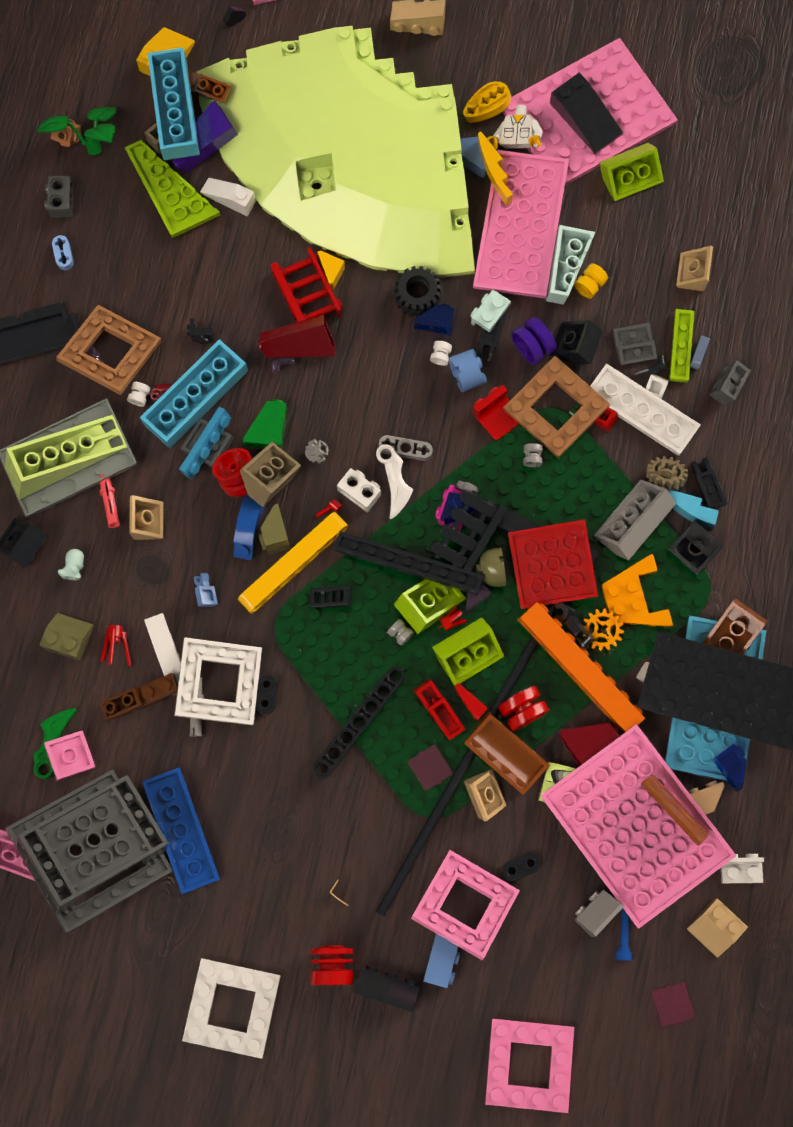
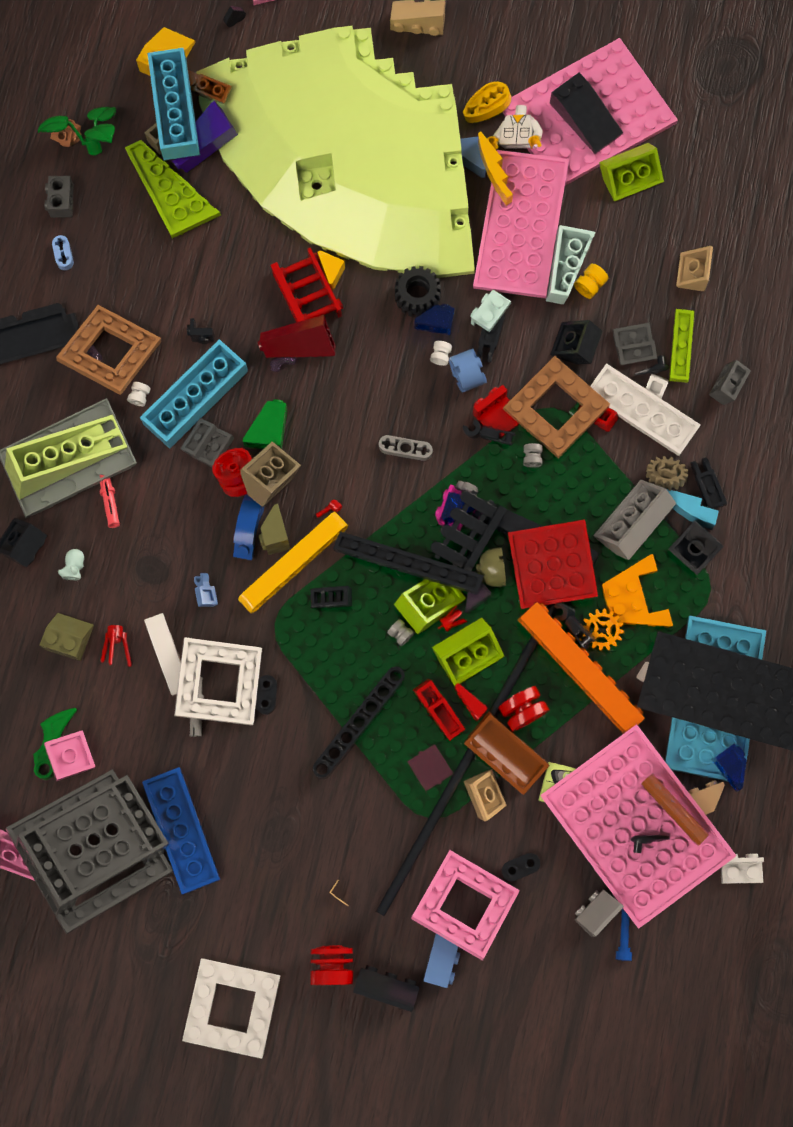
(139, 698): reddish brown slope -> none
(146, 518): tan slope -> none
(159, 390): dark red arm -> none
(205, 443): dark azure plate -> none
(229, 195): white slope -> none
(316, 451): light grey gear -> none
(355, 493): white brick -> none
(399, 489): white piece -> none
(489, 433): none -> black piece
(533, 340): dark purple wheel -> none
(561, 1042): bright pink plate -> none
(588, 740): dark red slope -> none
(646, 839): none -> black bar
(673, 1004): clear pink piece -> none
(699, 352): sand blue beam -> none
(717, 927): tan slope -> none
(736, 628): dark orange slope -> none

